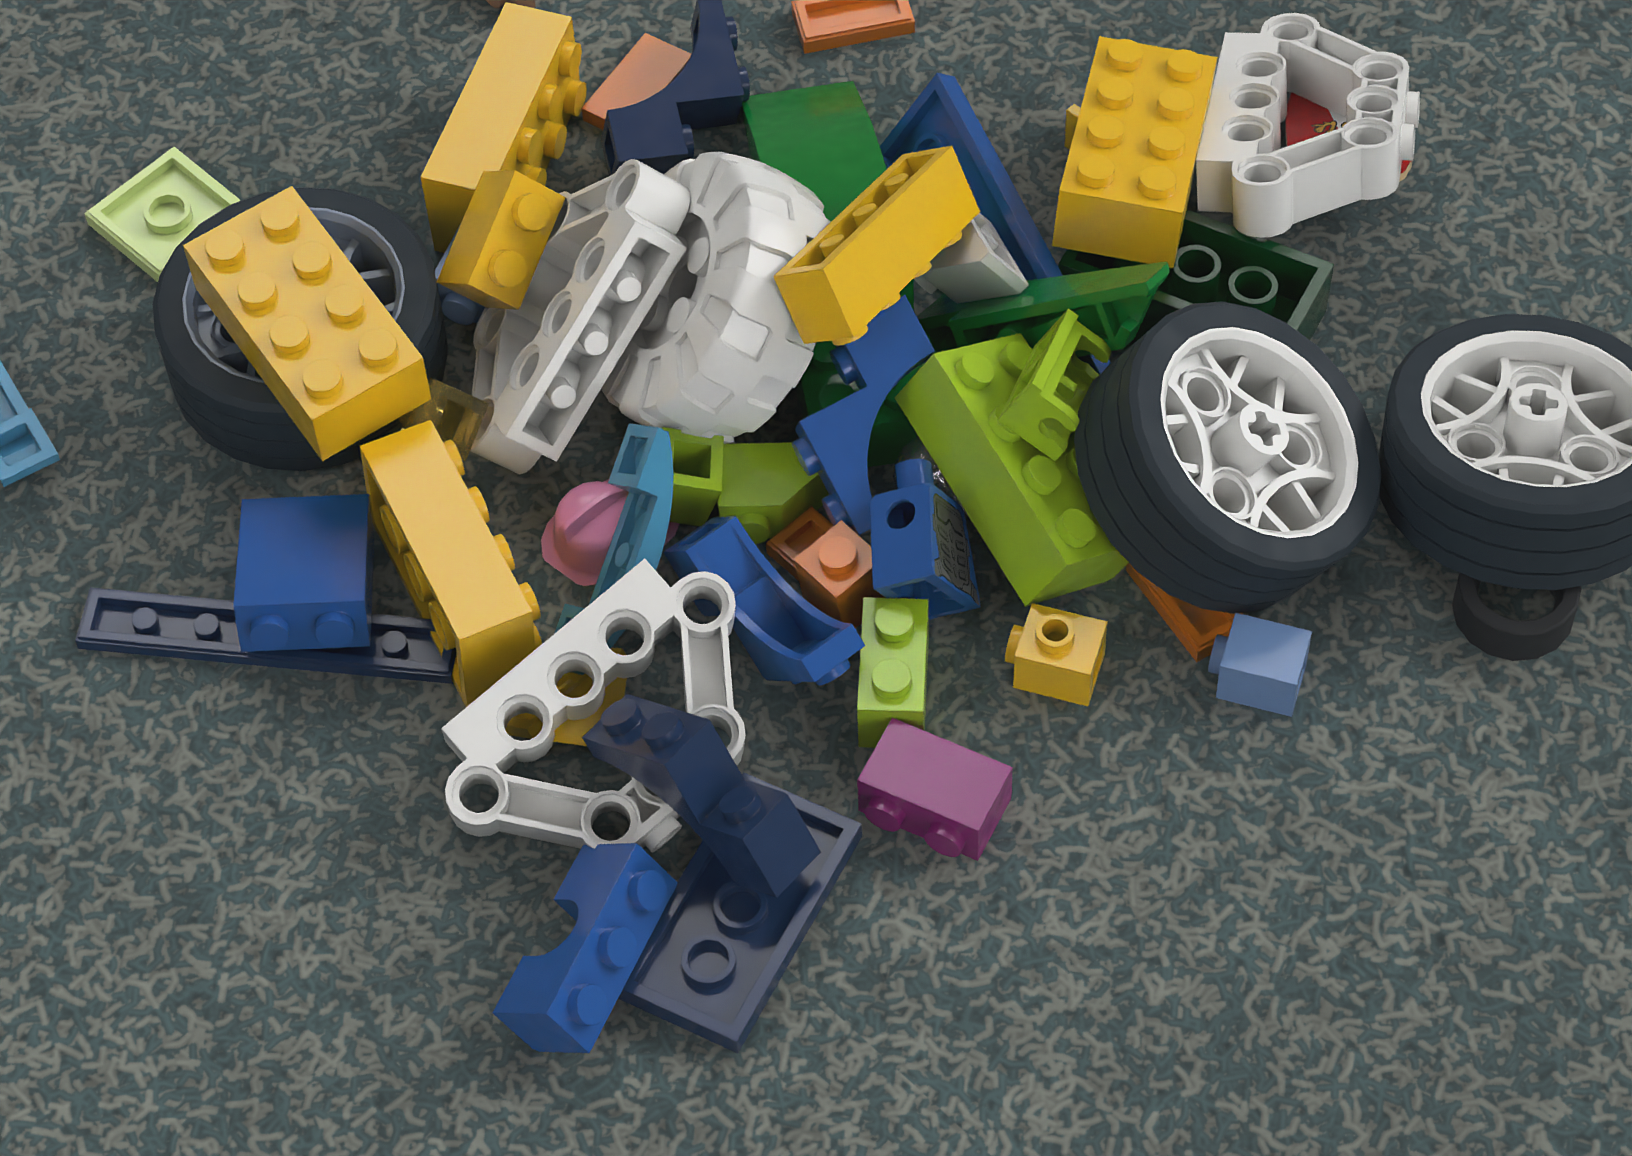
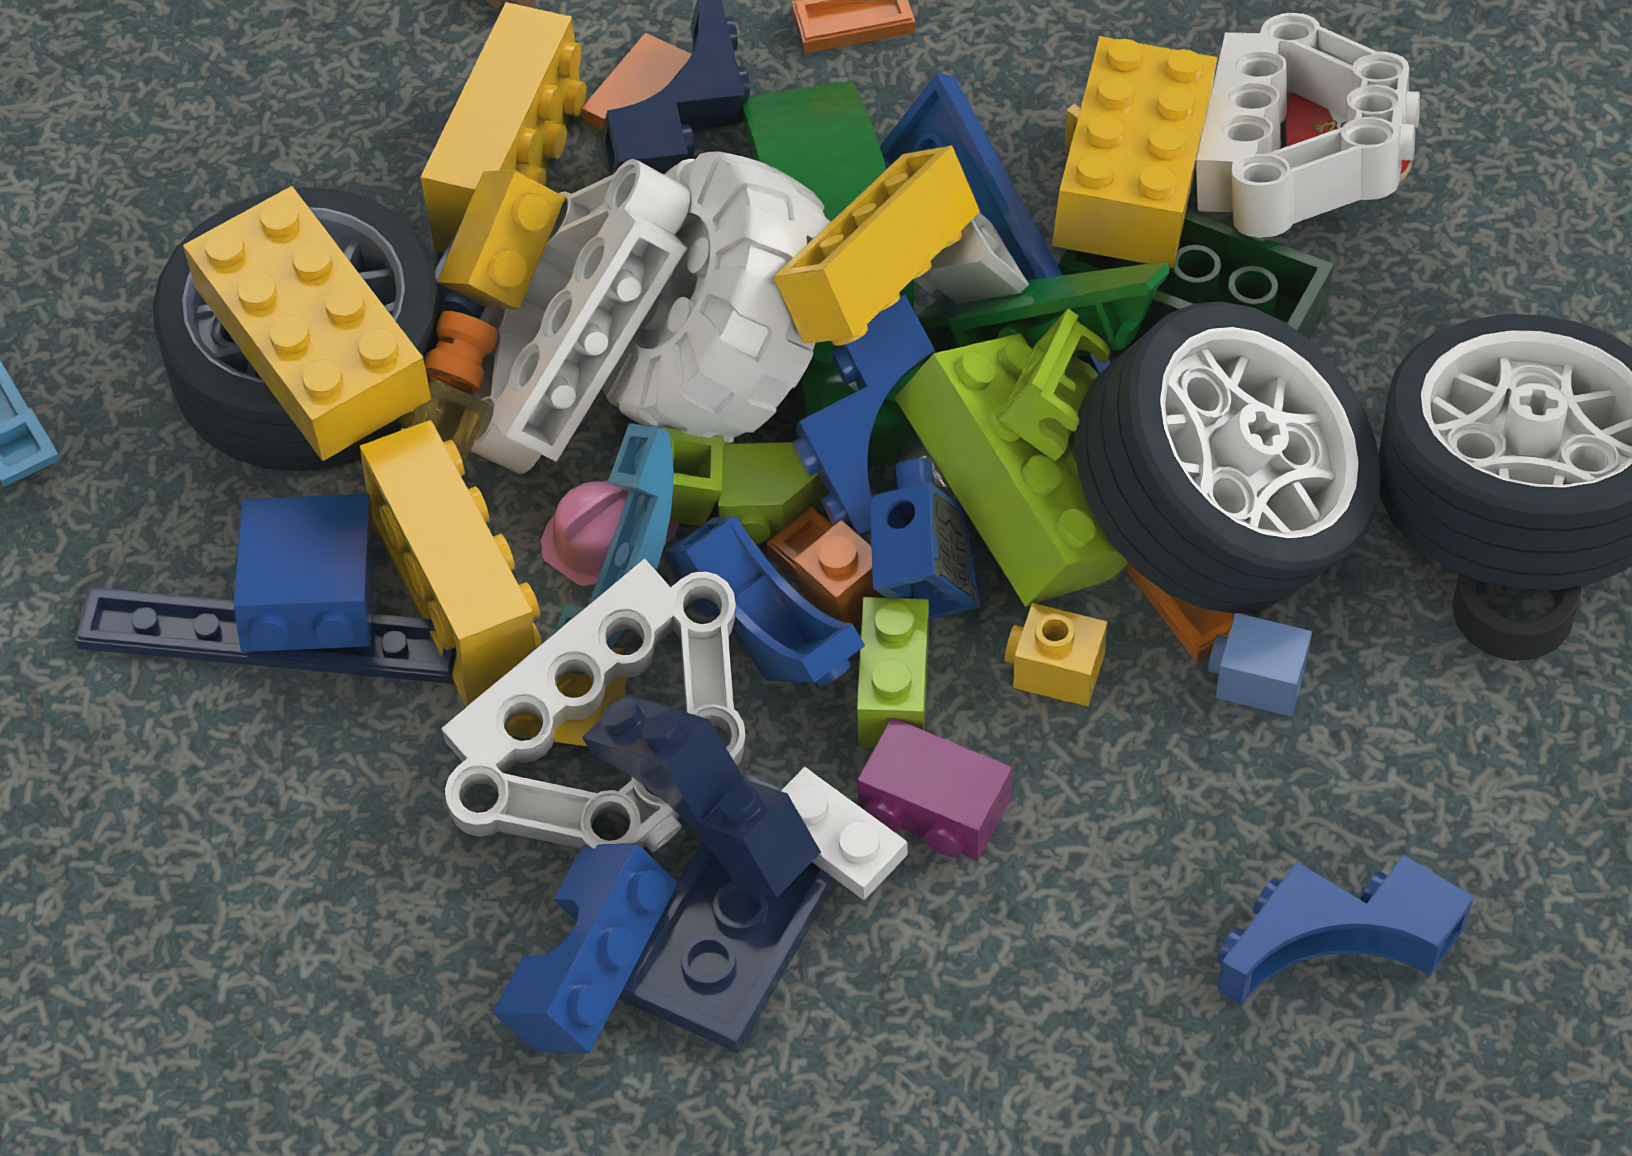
(158, 210): yellowish green tile -> none
(460, 351): none -> orange wheel
(851, 841): none -> white plate
(1399, 917): none -> blue arch

